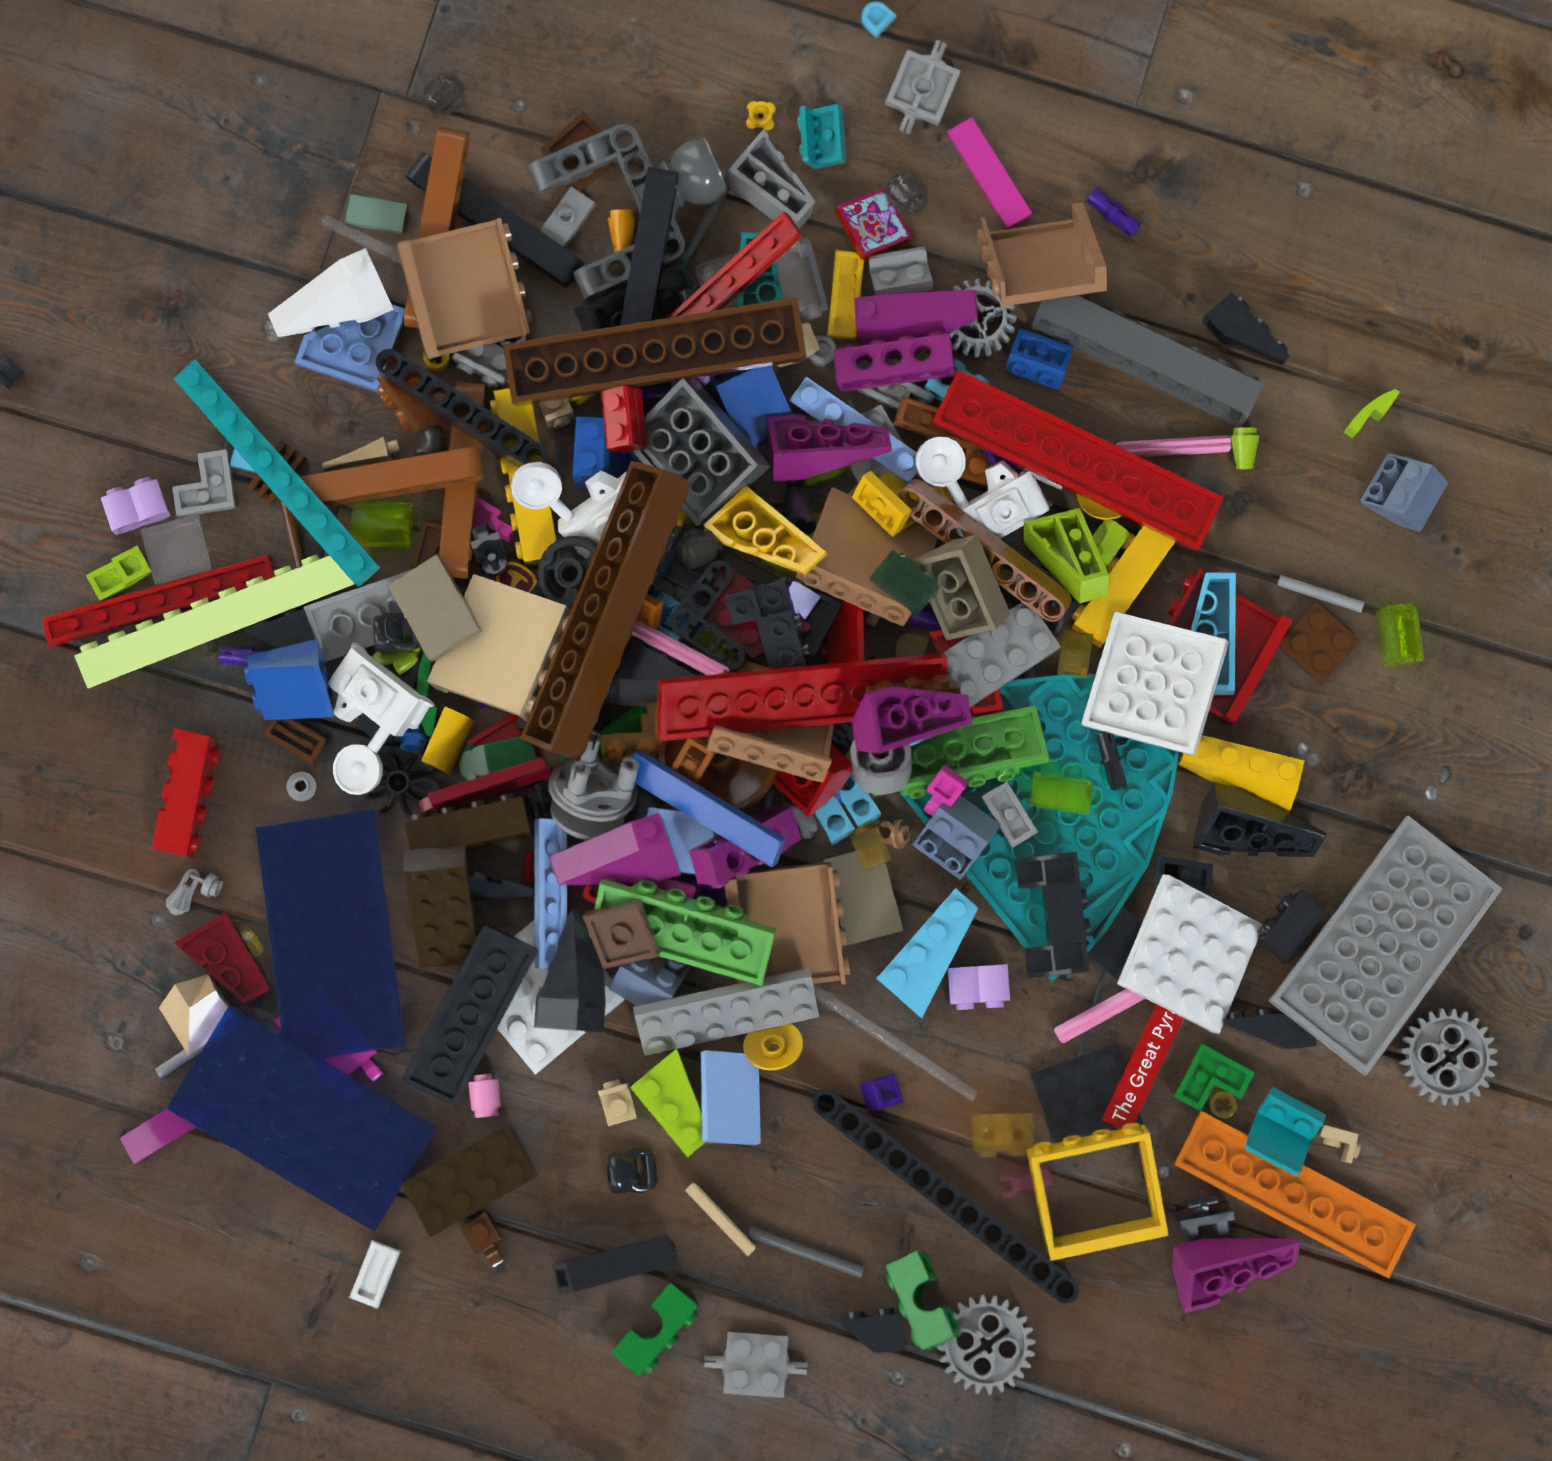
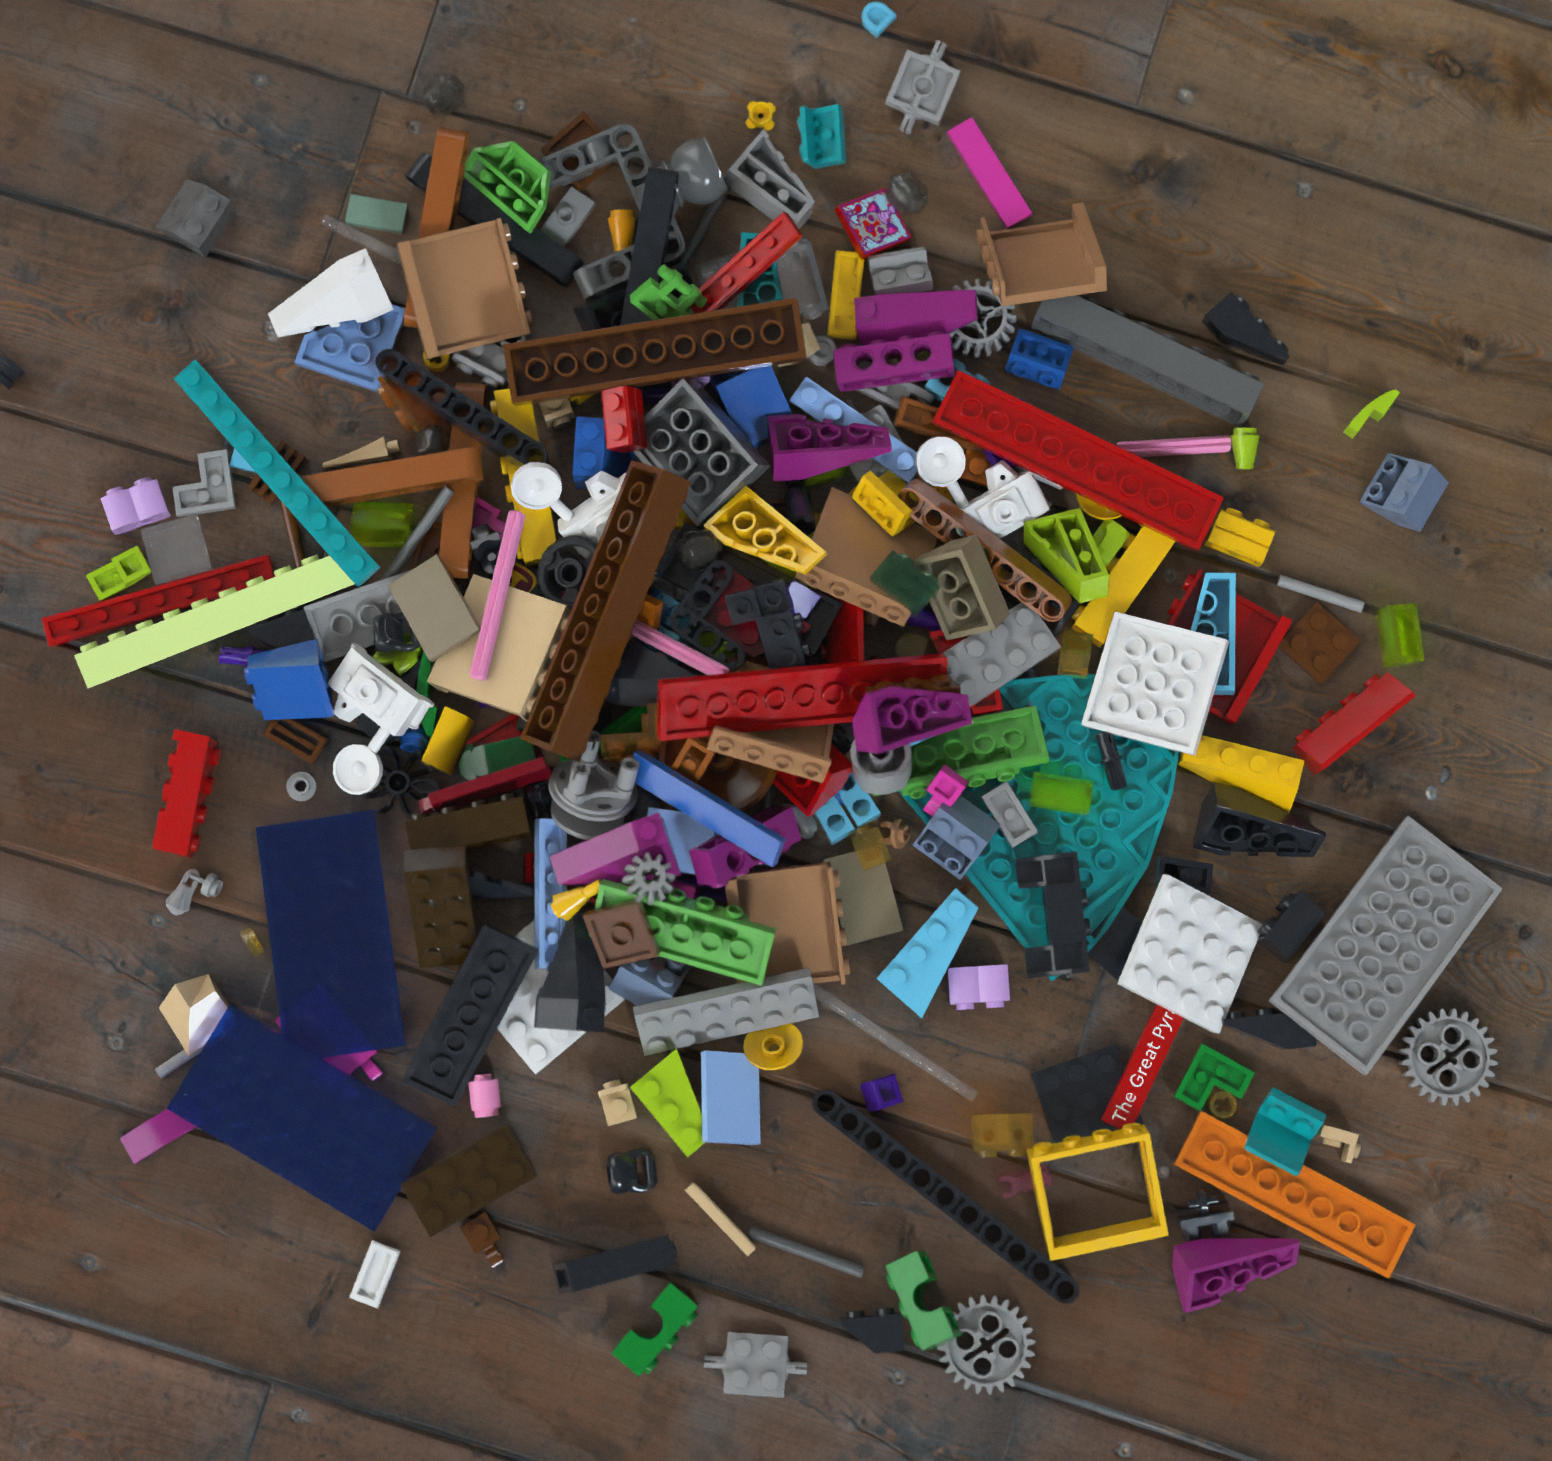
(196, 216): none -> flat silver slope
(226, 957): dark red wing -> none
(419, 532): none -> dark grey bar
(497, 595): none -> bright pink axle
(511, 181): none -> bright green wedge
(568, 903): none -> yellow cone
(659, 303): none -> bright green plate
(659, 882): none -> light grey gear
(1096, 1015): bright pink axle -> none
(1113, 212): dark purple pin -> none
(1240, 537): none -> yellow brick
(1352, 722): none -> red slope

